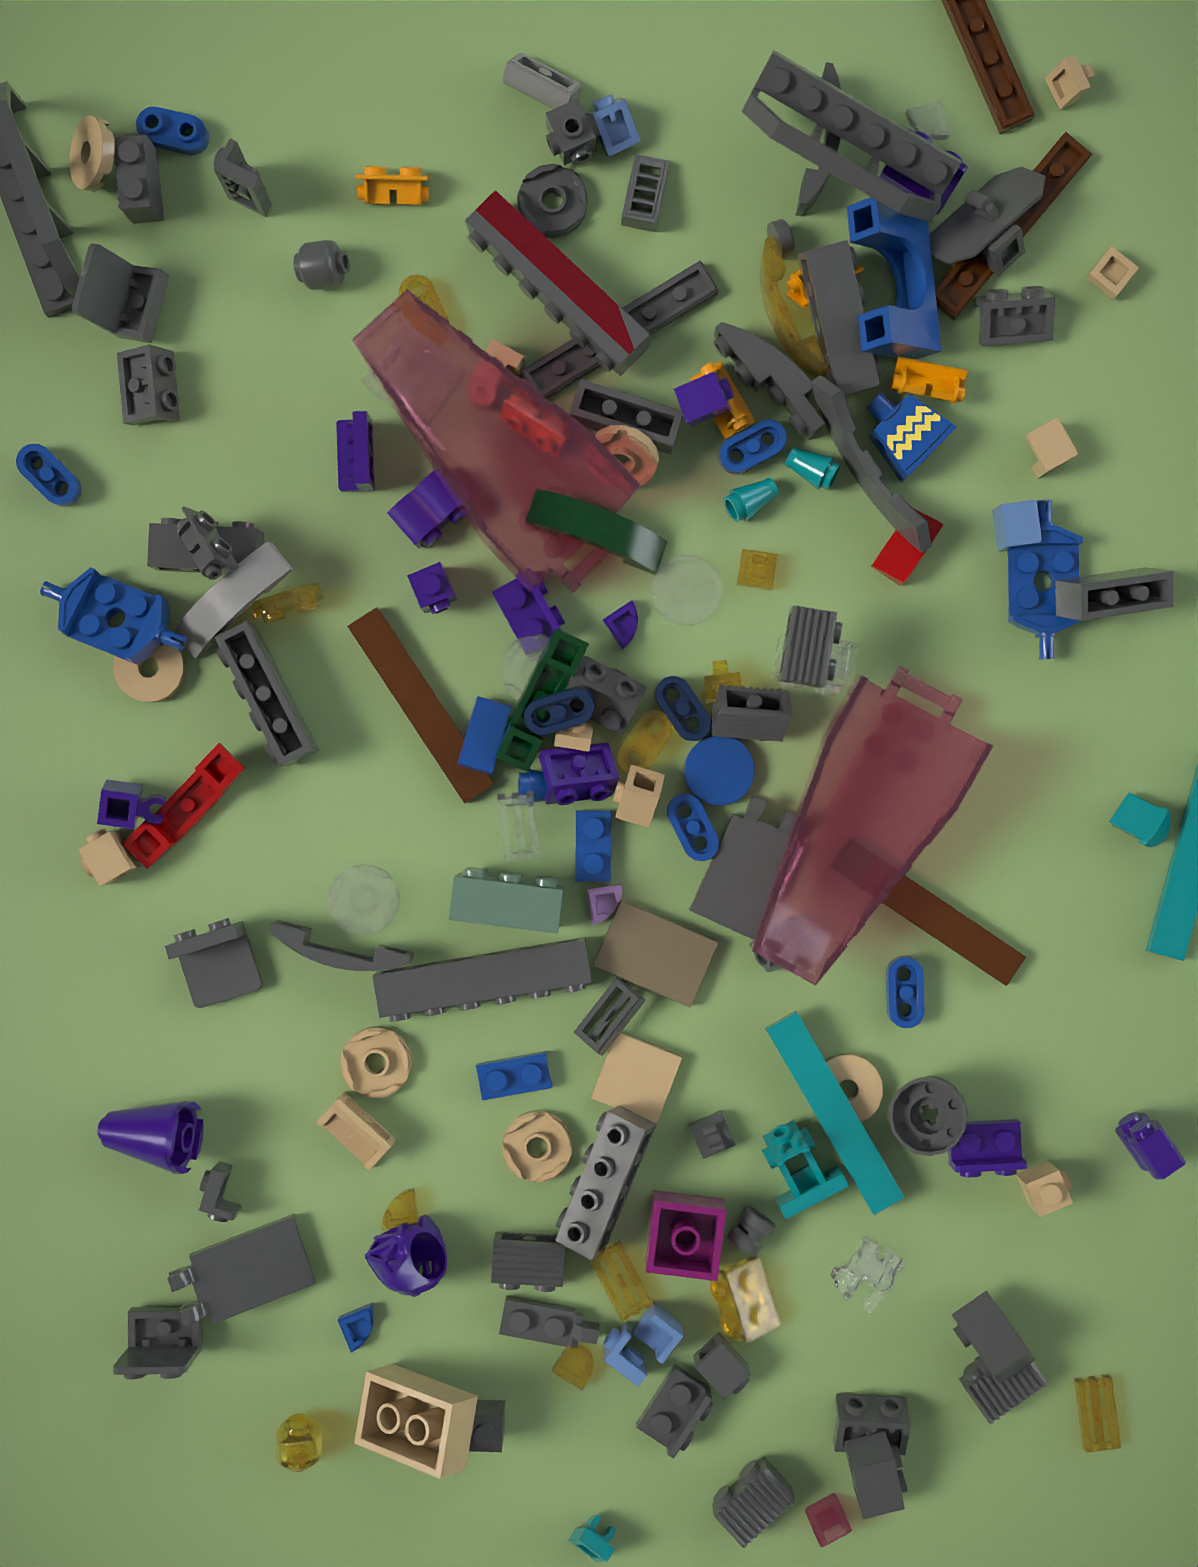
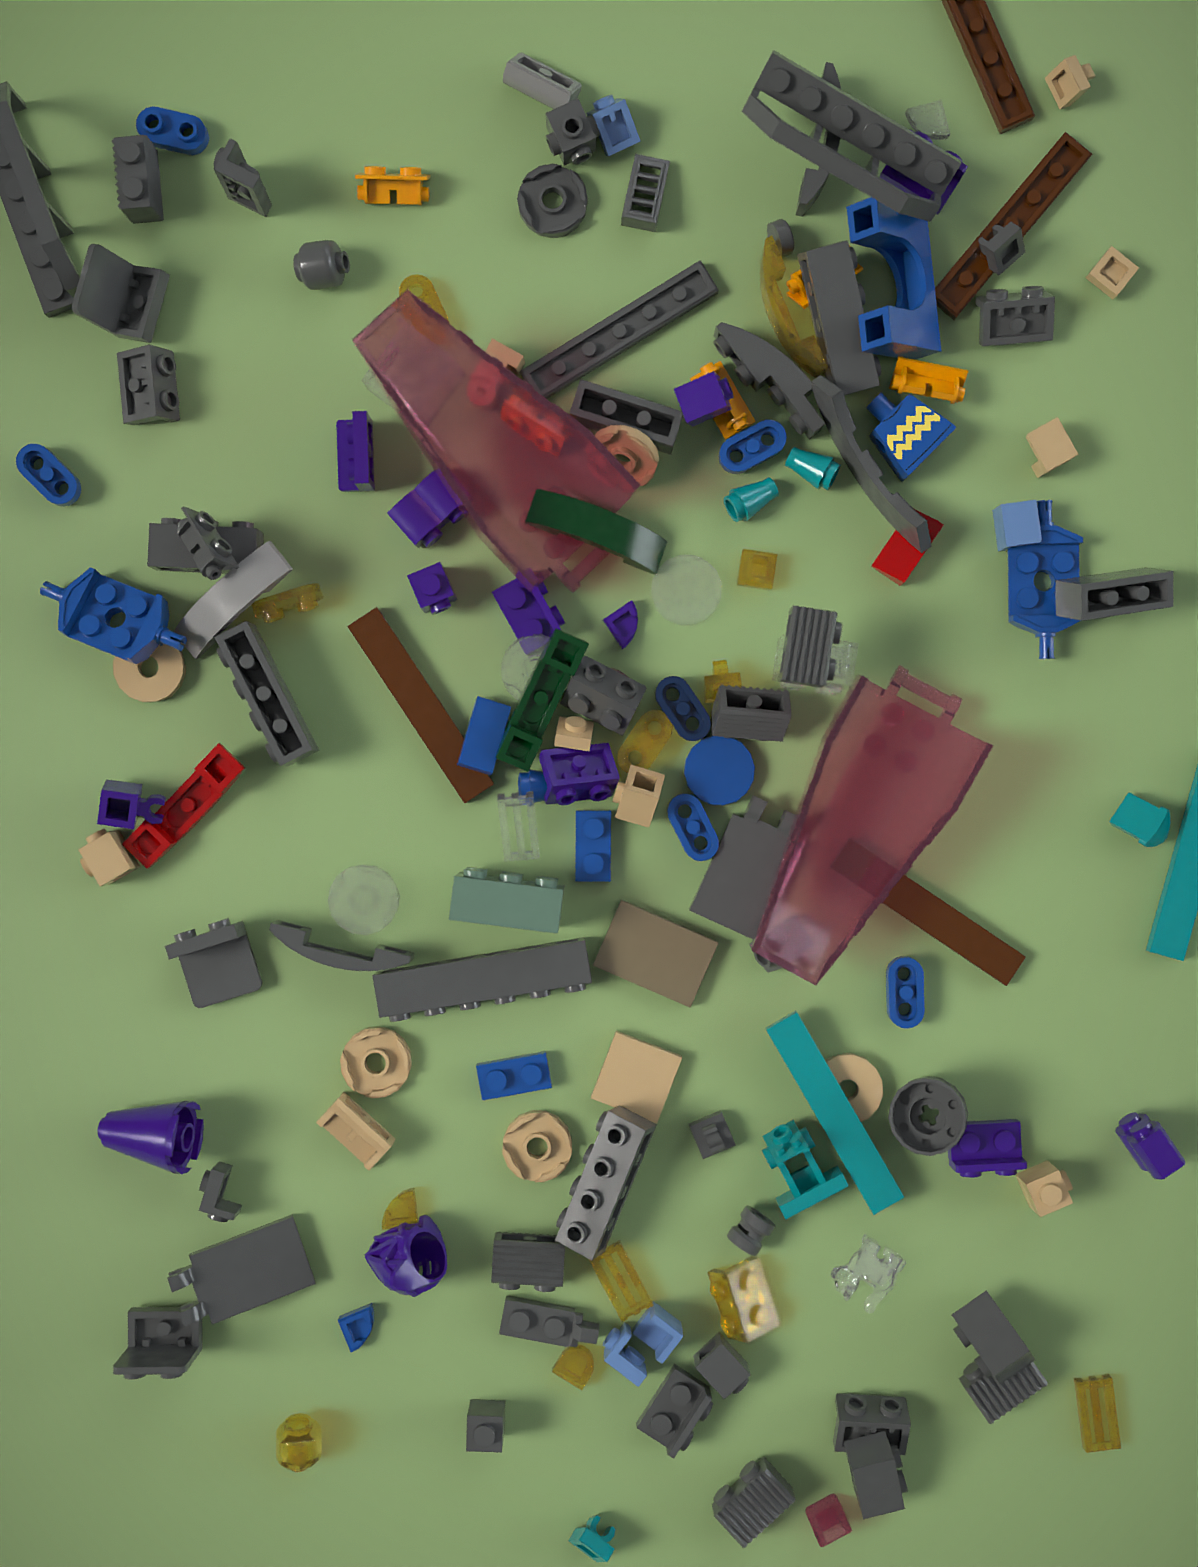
(91, 153): tan tile -> none
(416, 1420): tan brick -> none
(557, 283): brick -> none
(561, 711): dark blue plate -> none
(603, 901): lavender tile -> none
(618, 1025): dark grey tile -> none
(685, 1235): magenta brick -> none
(986, 215): dark grey shield -> none

